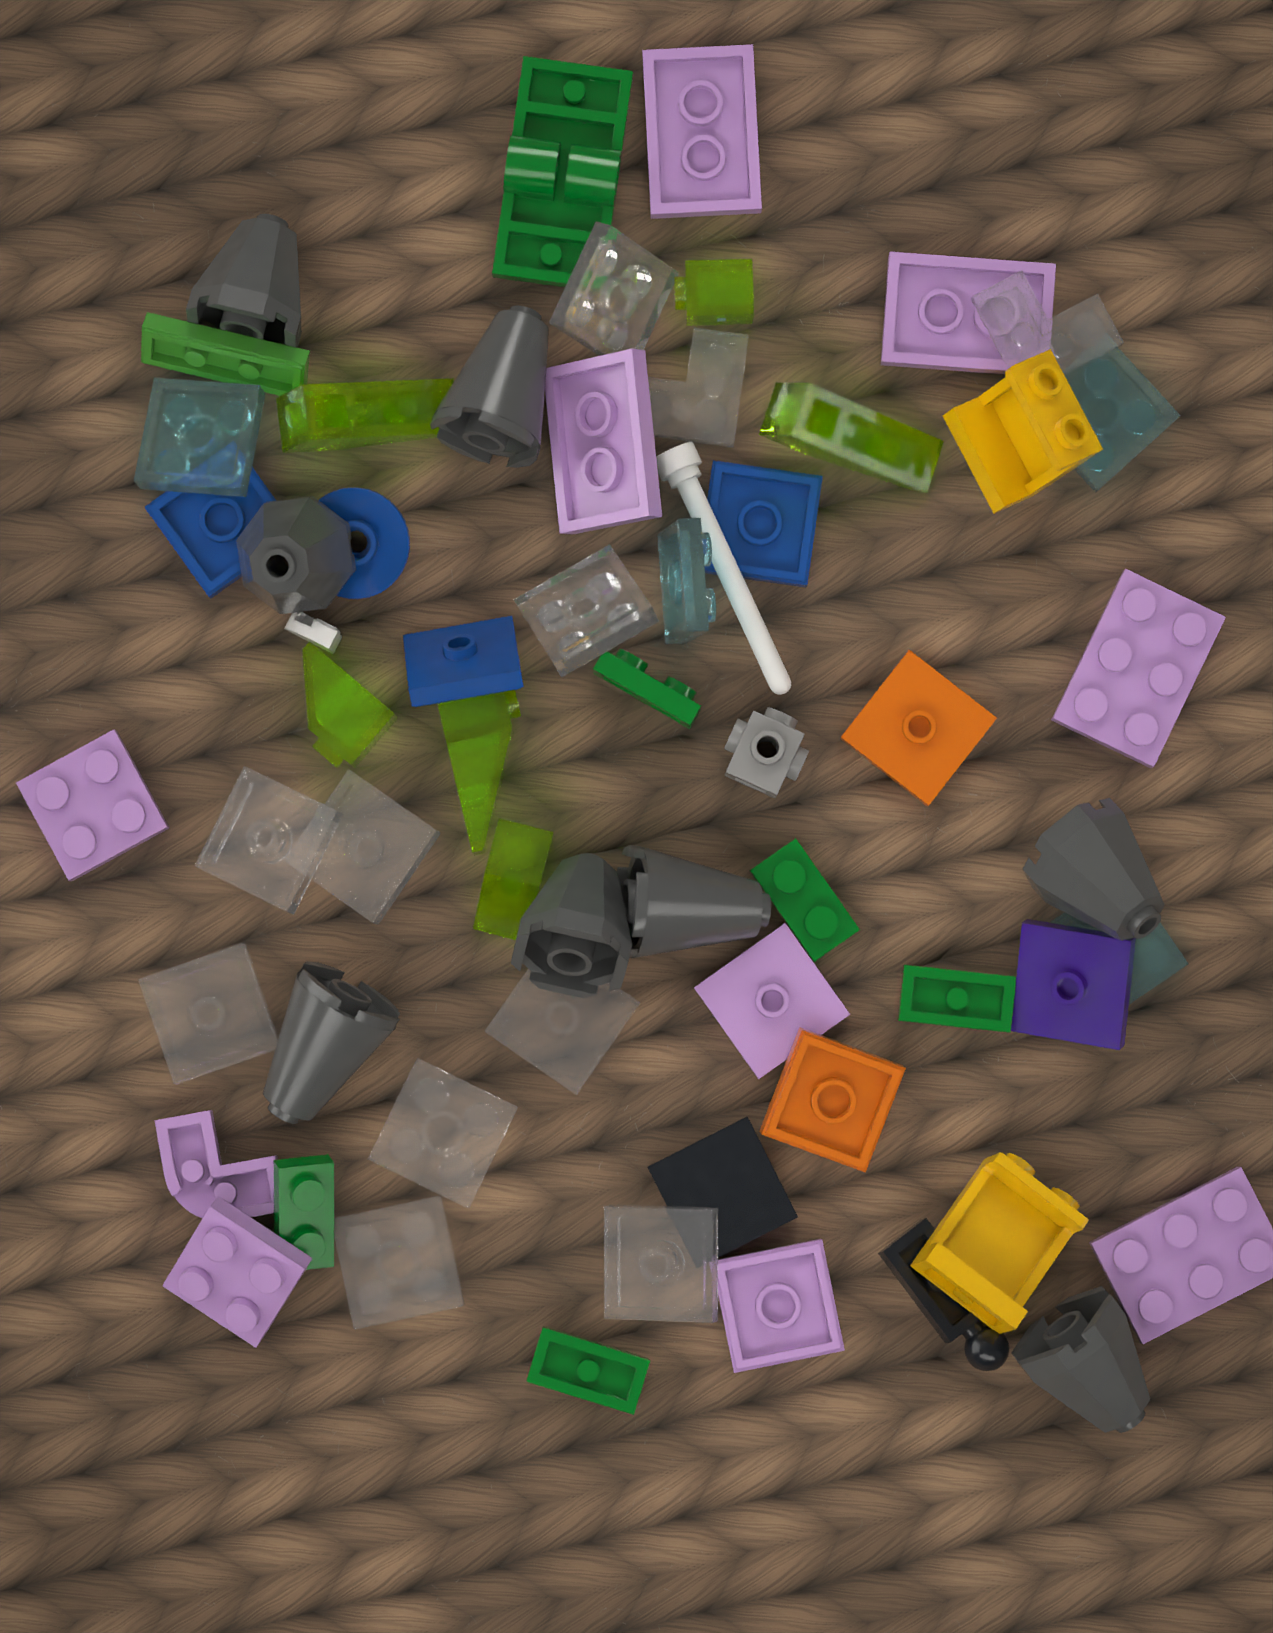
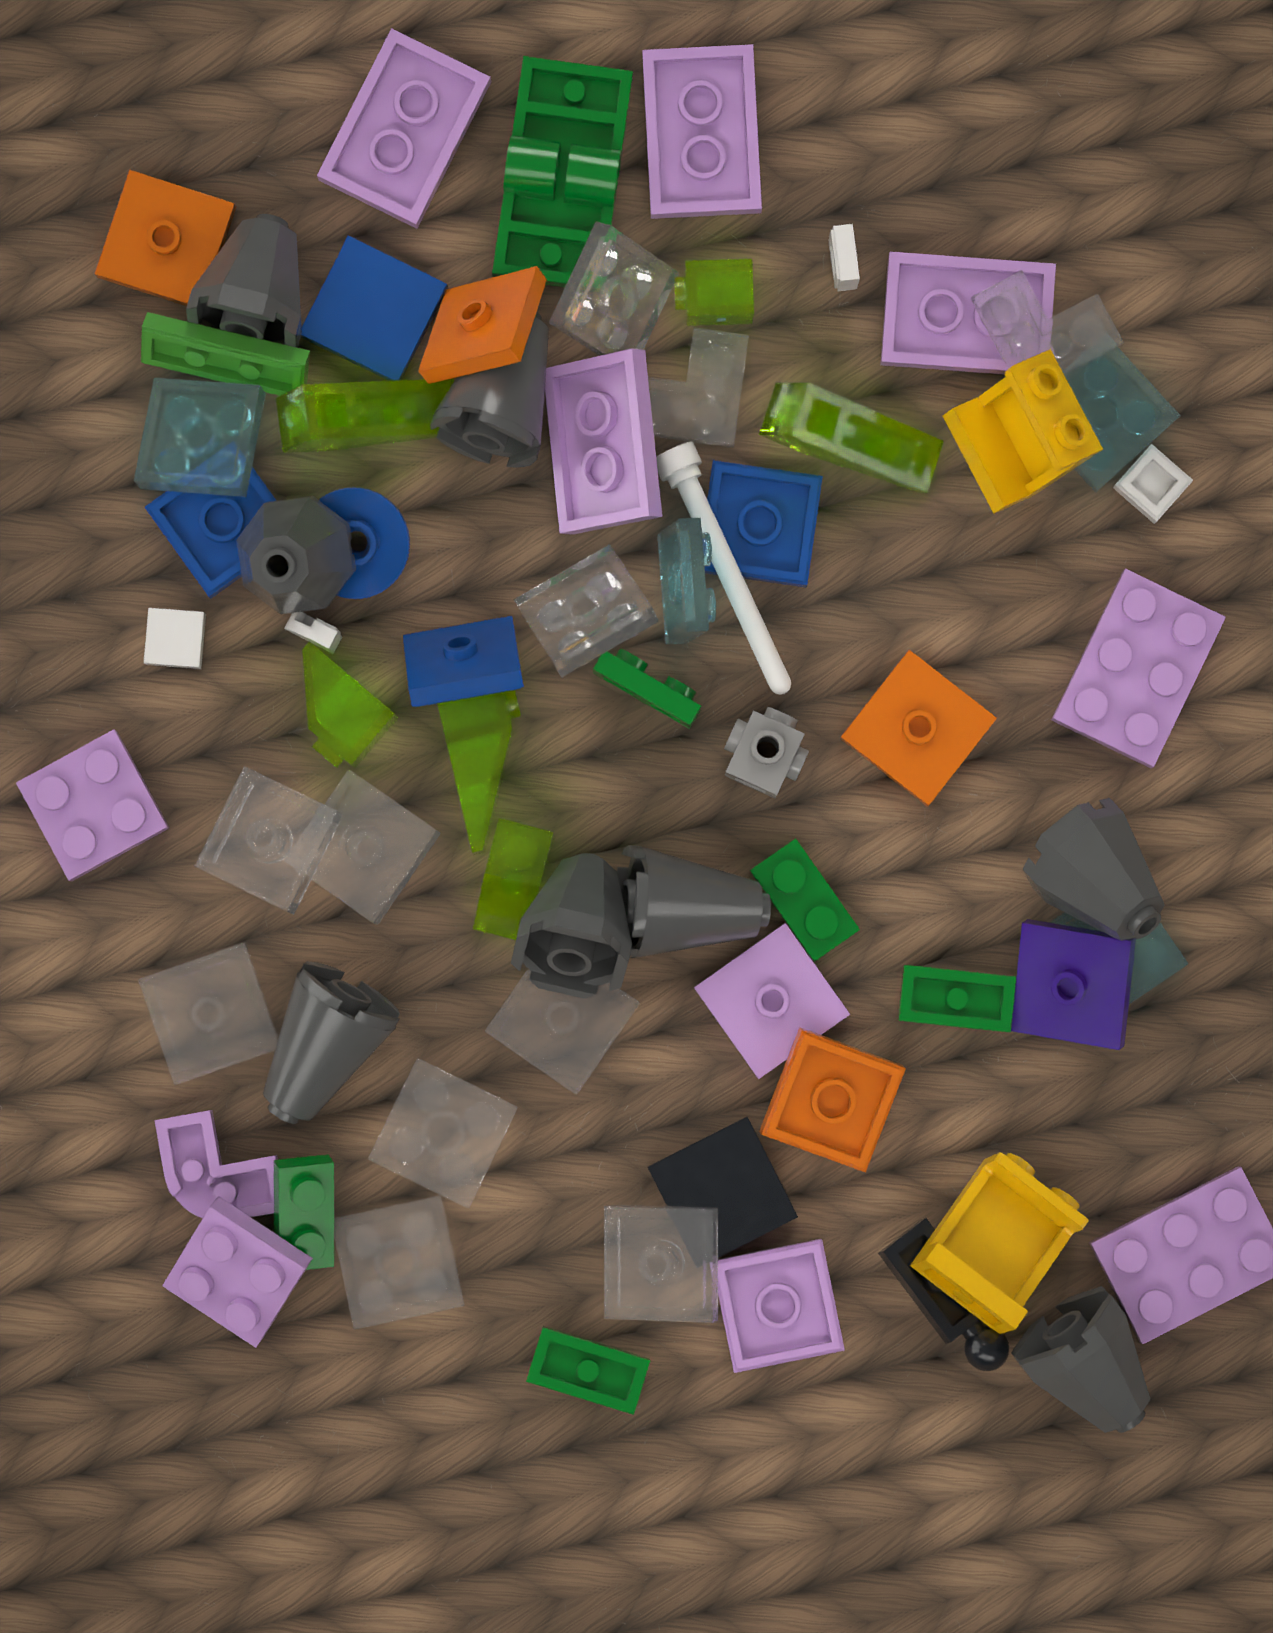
(163, 237): none -> orange plate
(174, 638): none -> white tile
(373, 310): none -> blue tile
(404, 128): none -> lavender plate
(482, 325): none -> orange plate
(844, 257): none -> white tile
(1152, 483): none -> white tile

